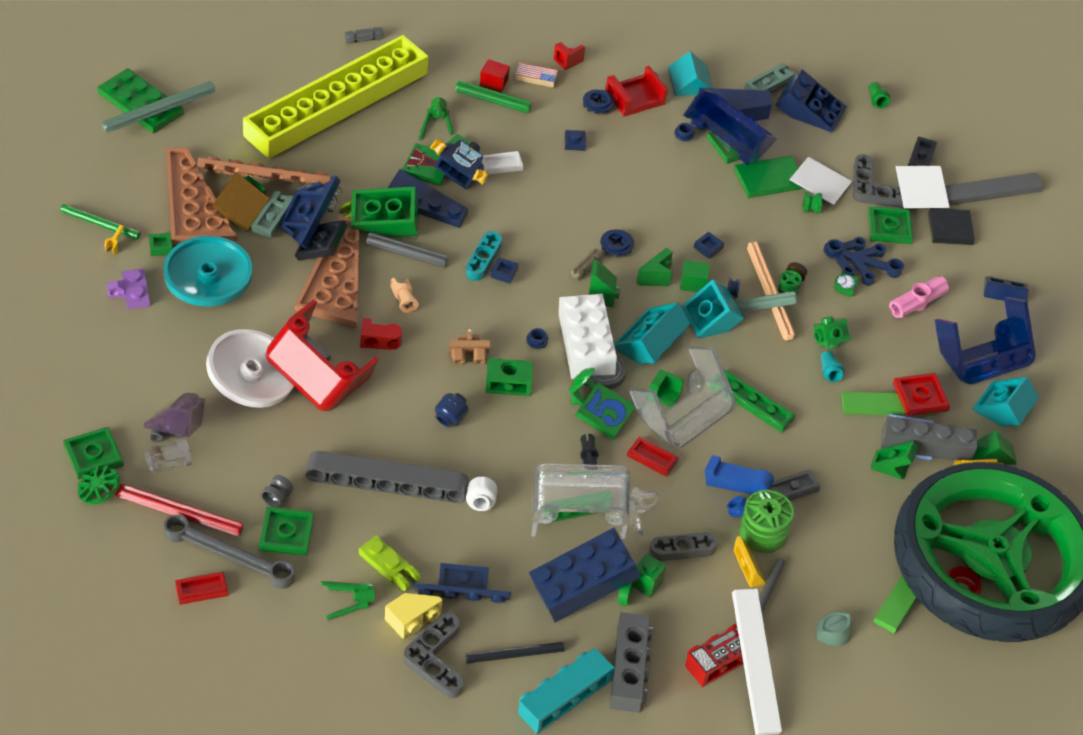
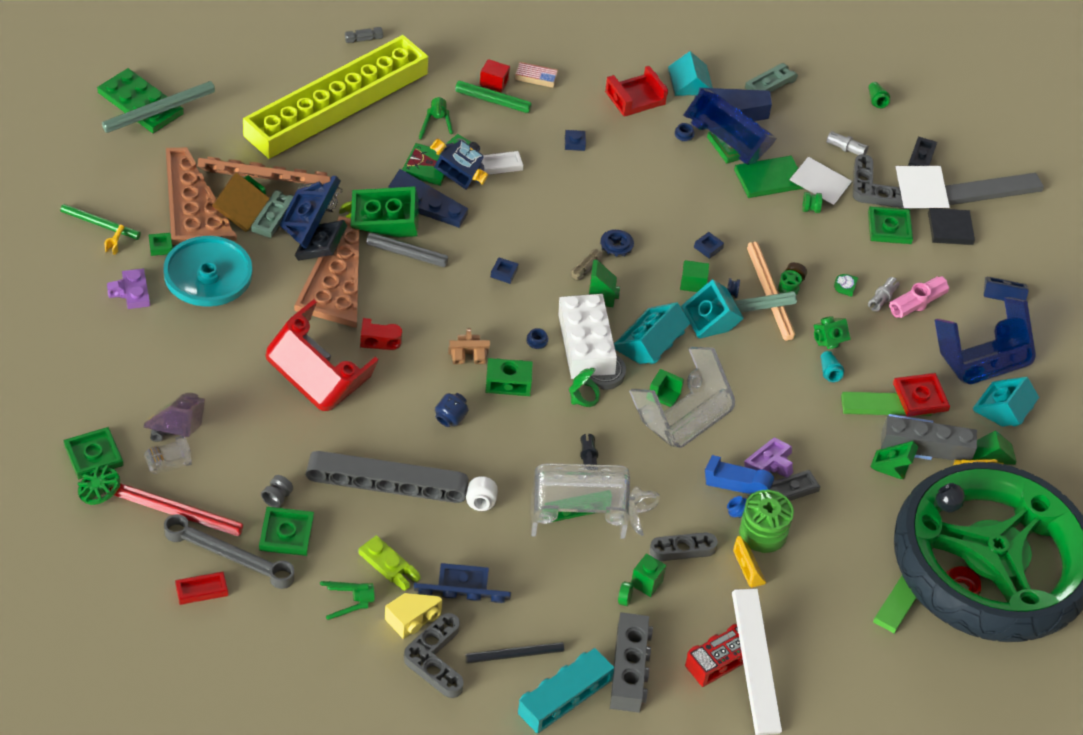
(242, 371): white dish -> none
(404, 293): light nougat piece -> none
(484, 263): teal beam -> none
(568, 57): red panel -> none
(584, 574): dark blue piece -> none
(591, 98): dark blue gear -> none
(605, 411): green tile -> none
(652, 456): red tile -> none
(656, 271): green slope -> none
(759, 404): green tile -> none
(770, 582): dark grey bar -> none
(772, 458): none -> medium lavender hinge
(810, 102): dark blue slope -> none
(834, 628): sand green hat -> none
(839, 251): dark blue plant -> none
(847, 143): none -> light grey pin
(883, 294): none -> light grey pin
(950, 497): none -> black piece

